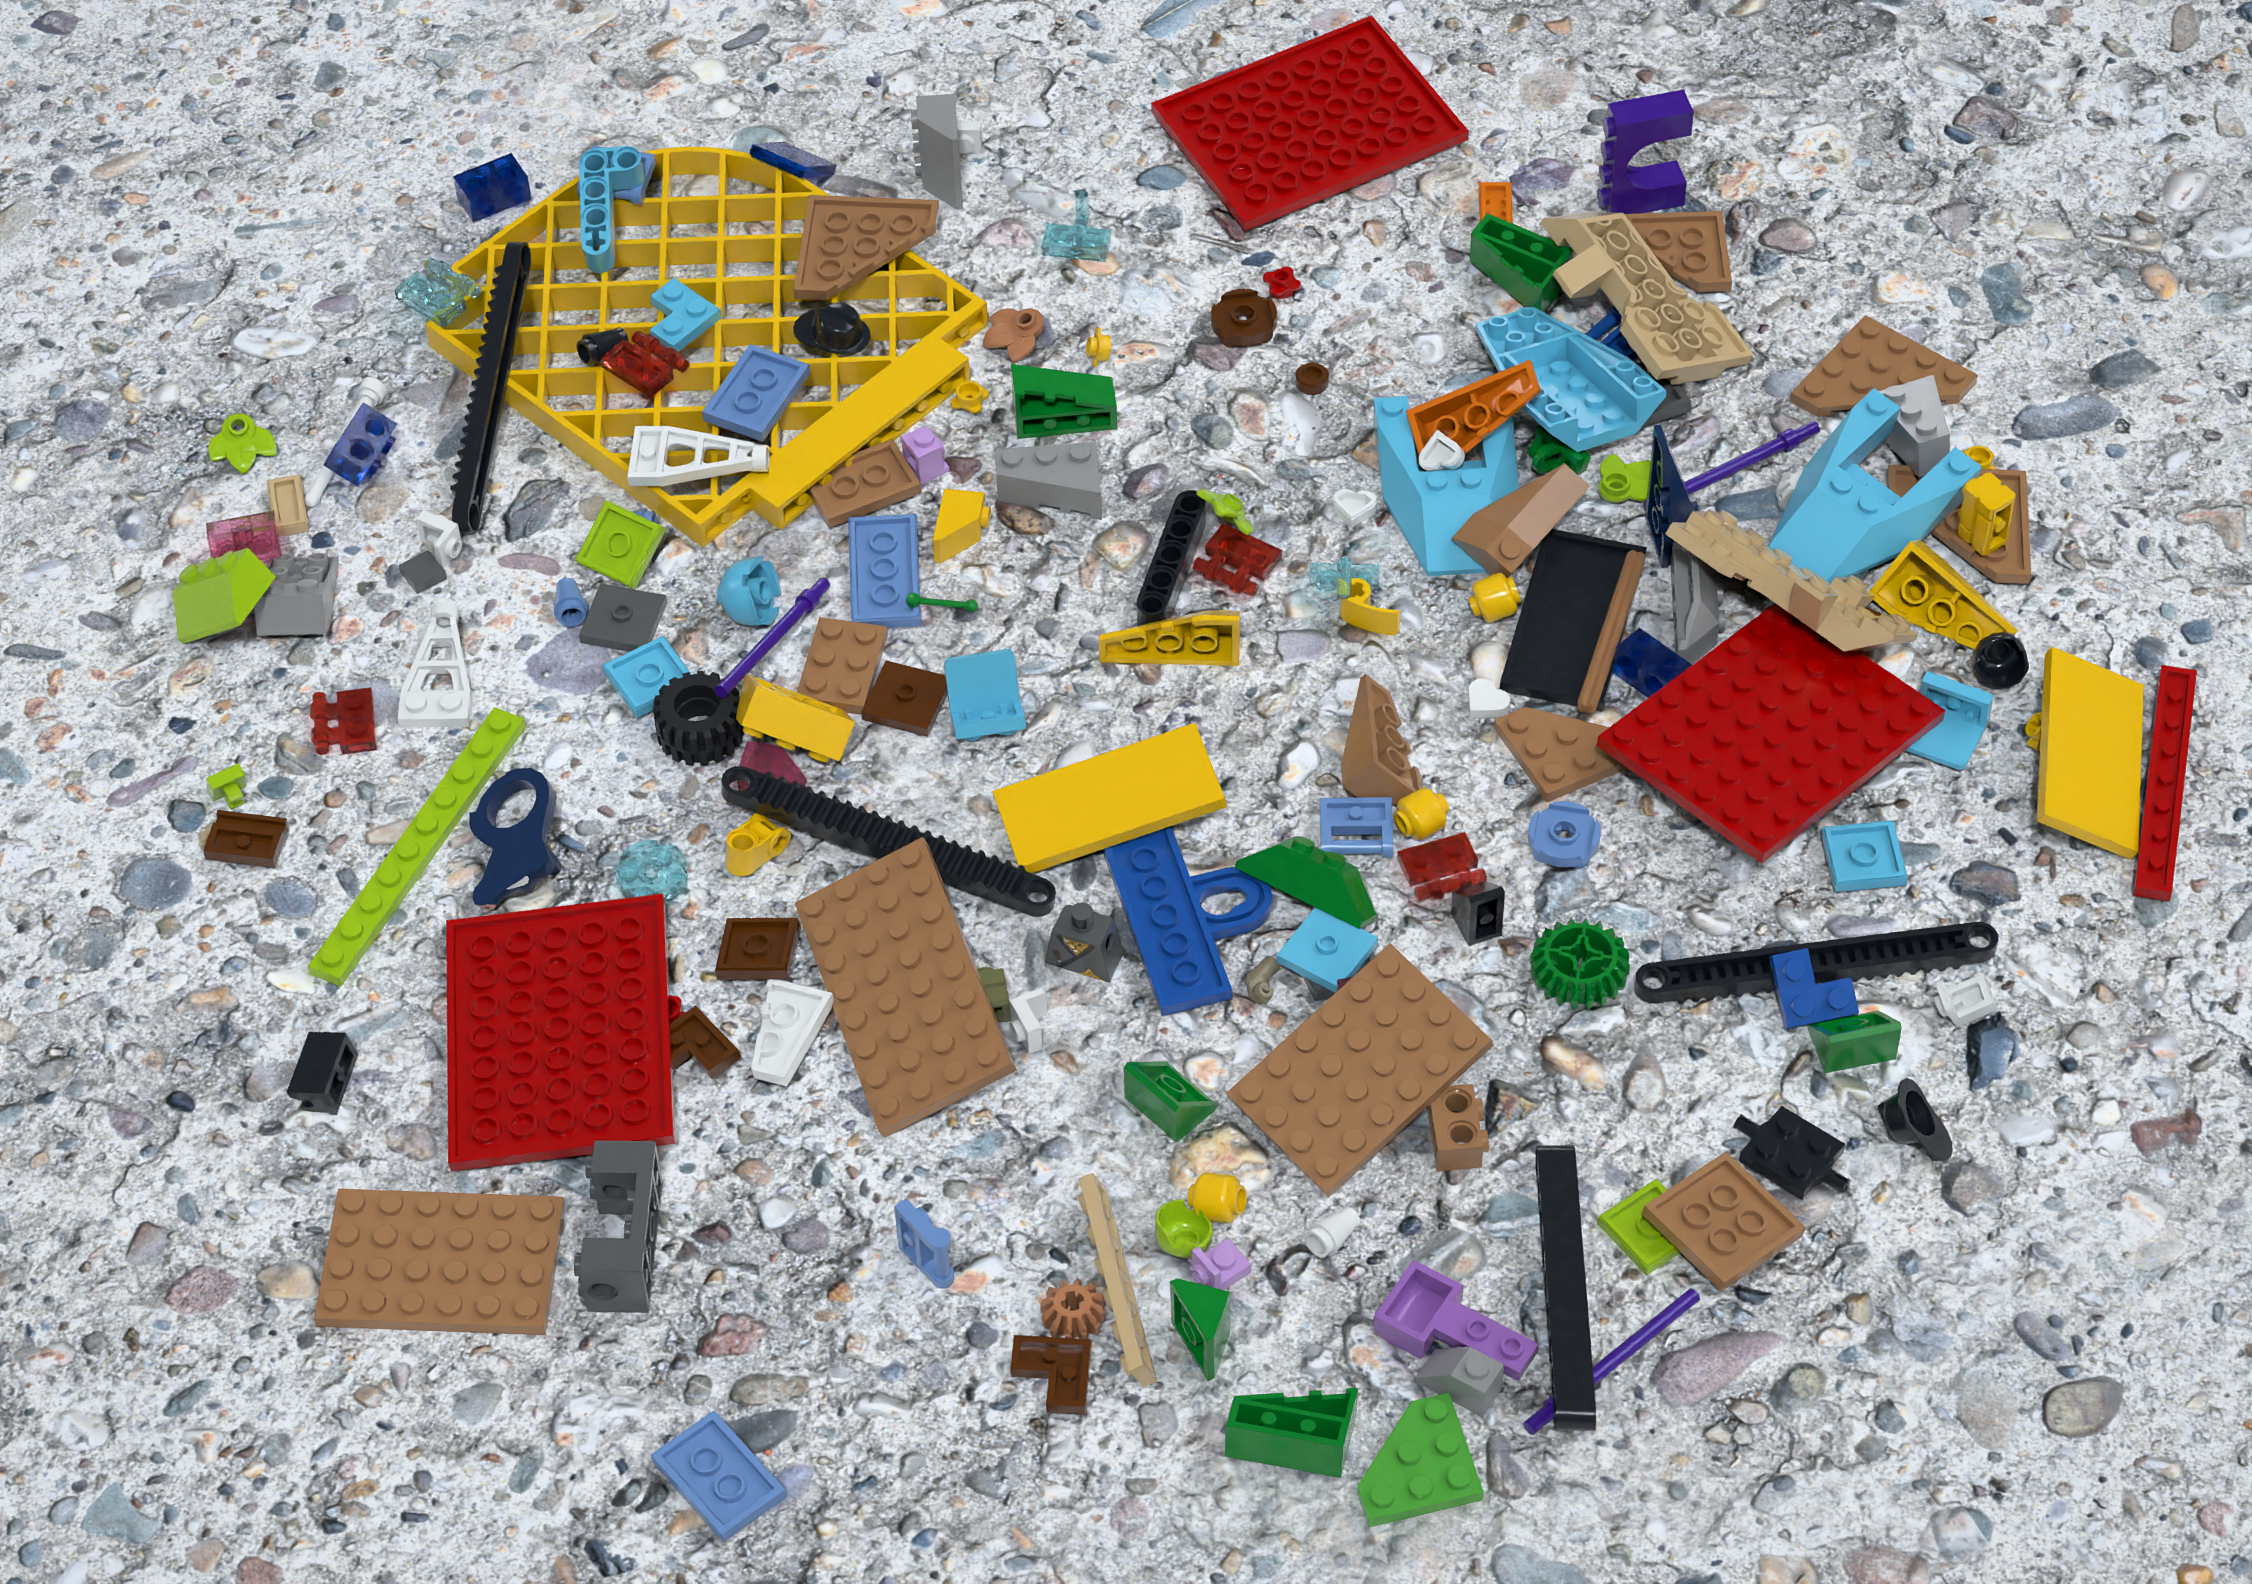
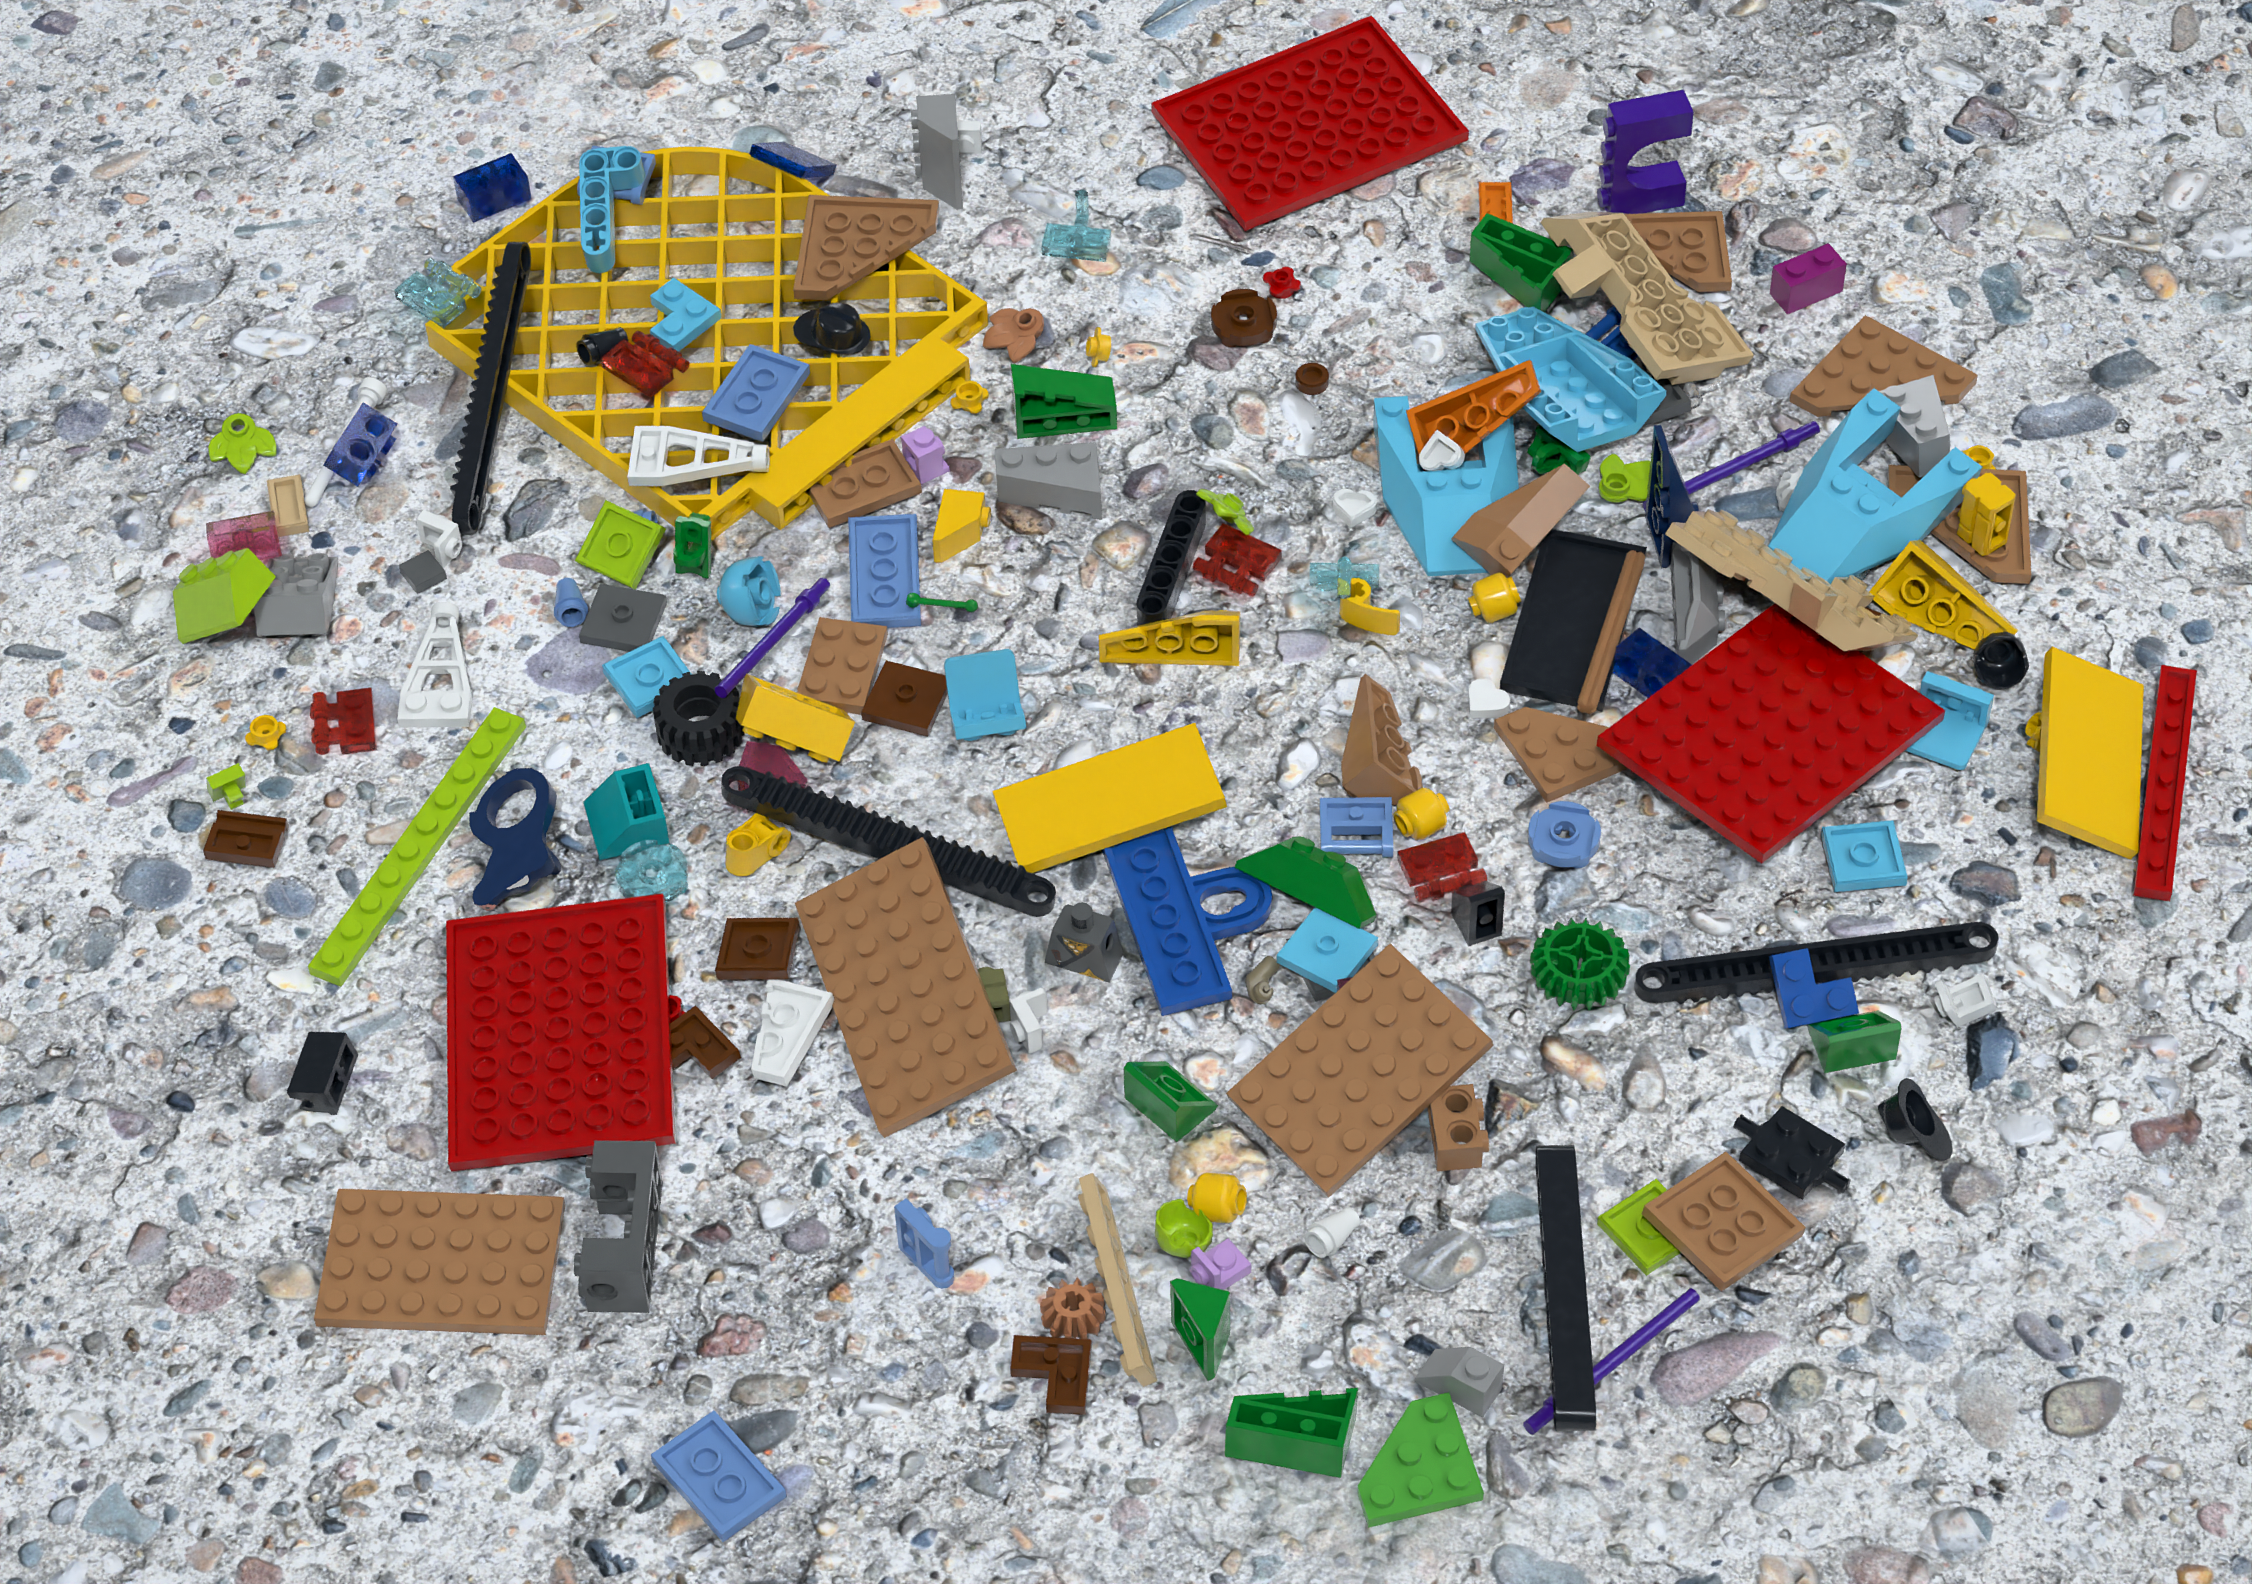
(265, 732): none -> yellow plate
(626, 811): none -> teal slope
(696, 556): none -> green hips
(1430, 1307): medium lavender plate -> none
(1808, 278): none -> magenta brick

